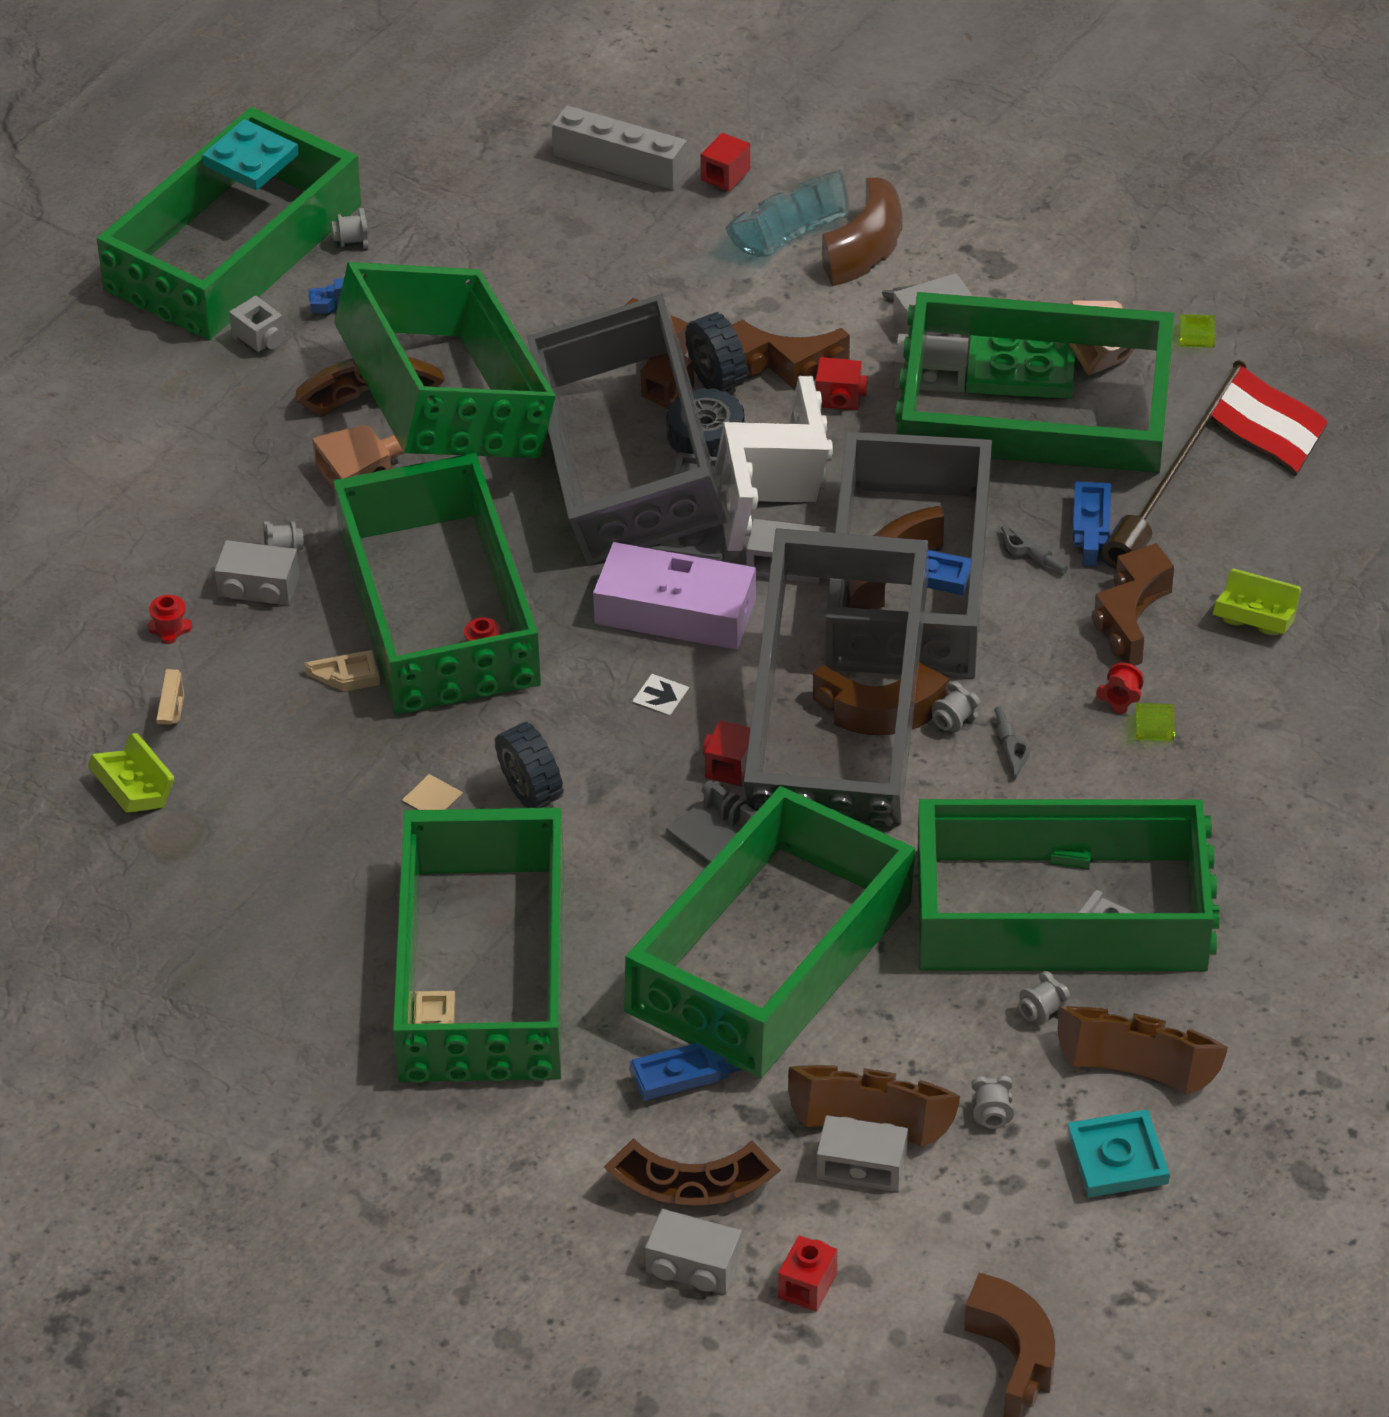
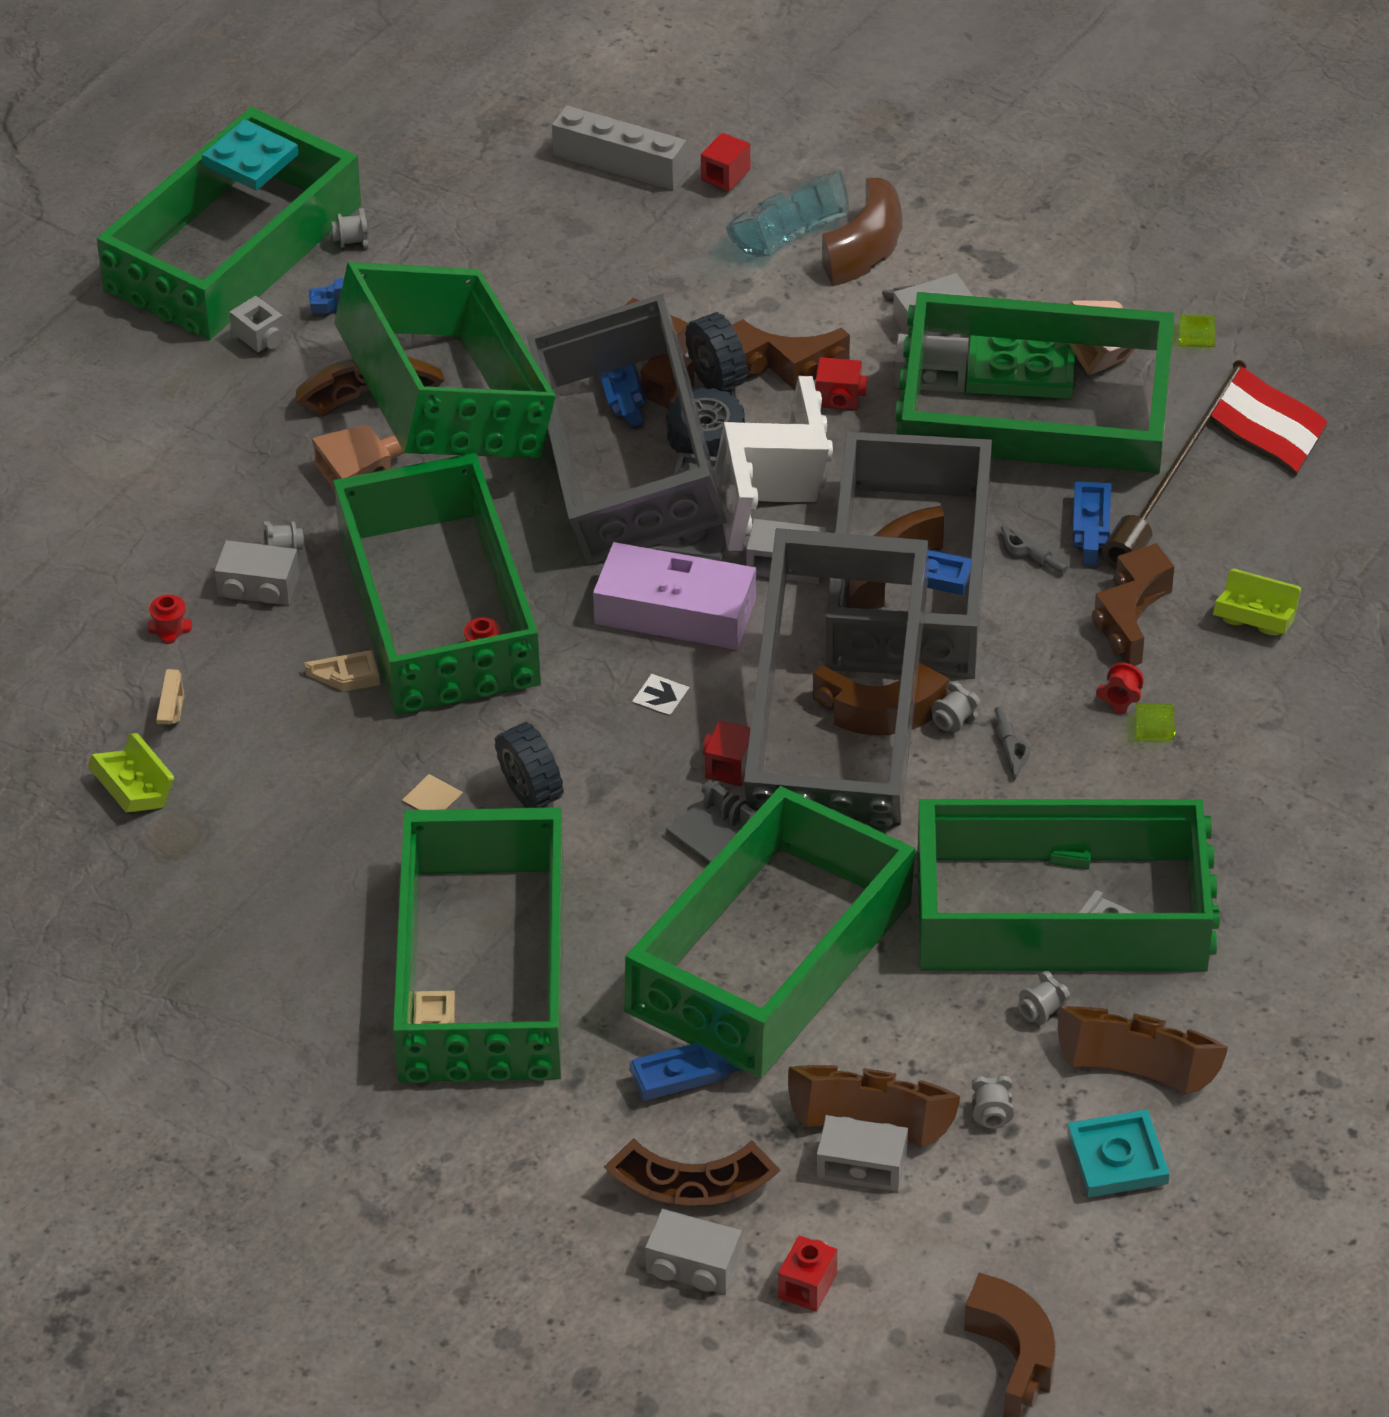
(625, 393): none -> blue hinge

